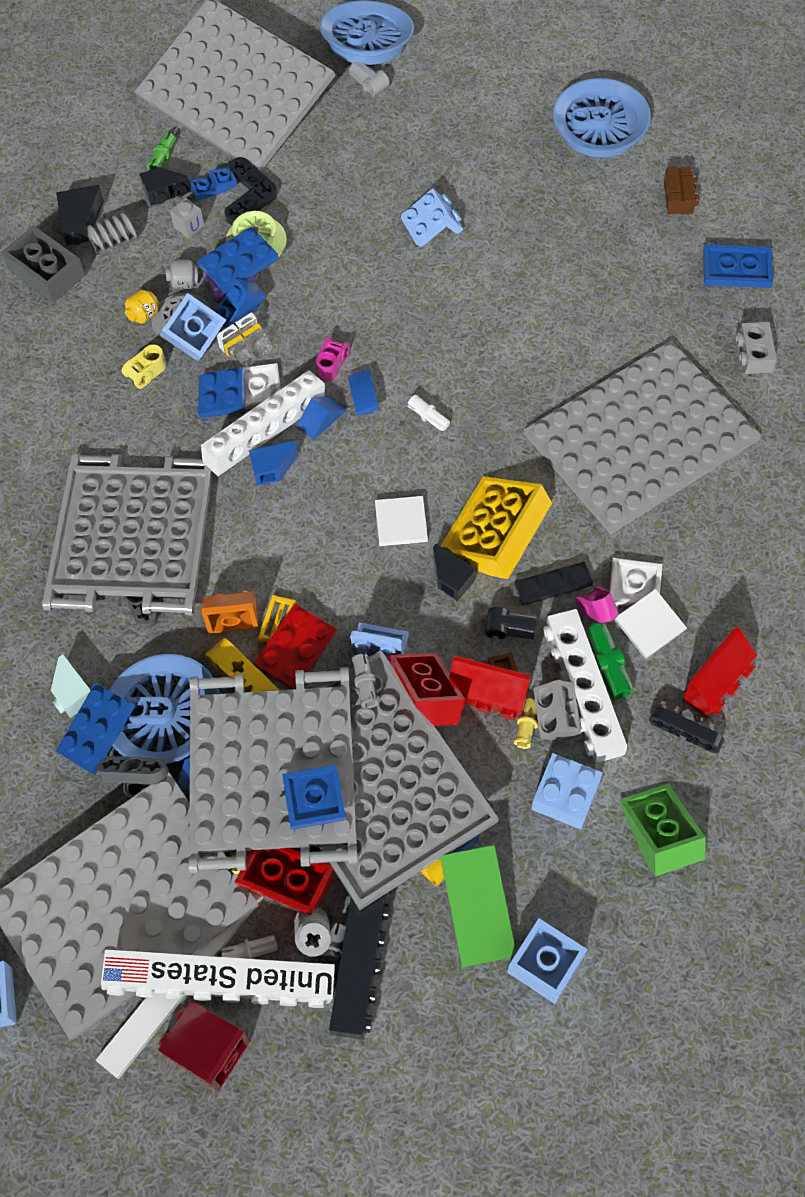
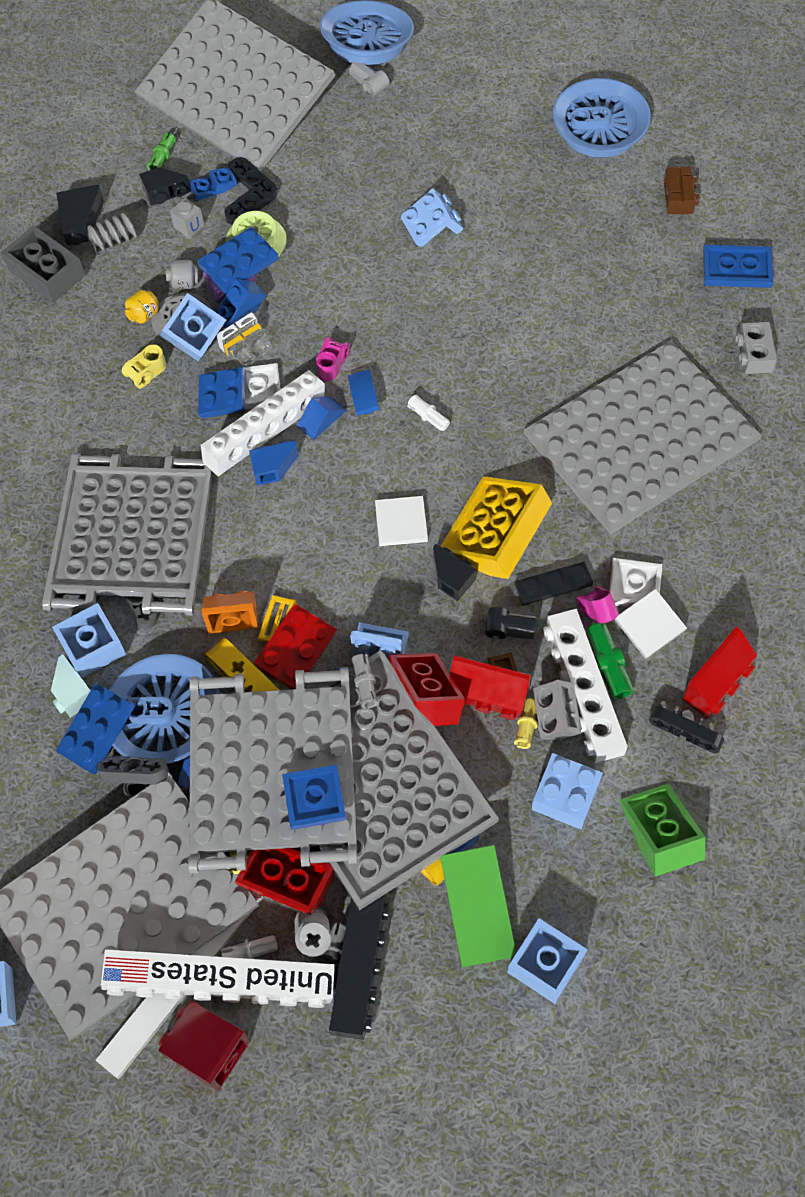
(89, 640): none -> light blue brick

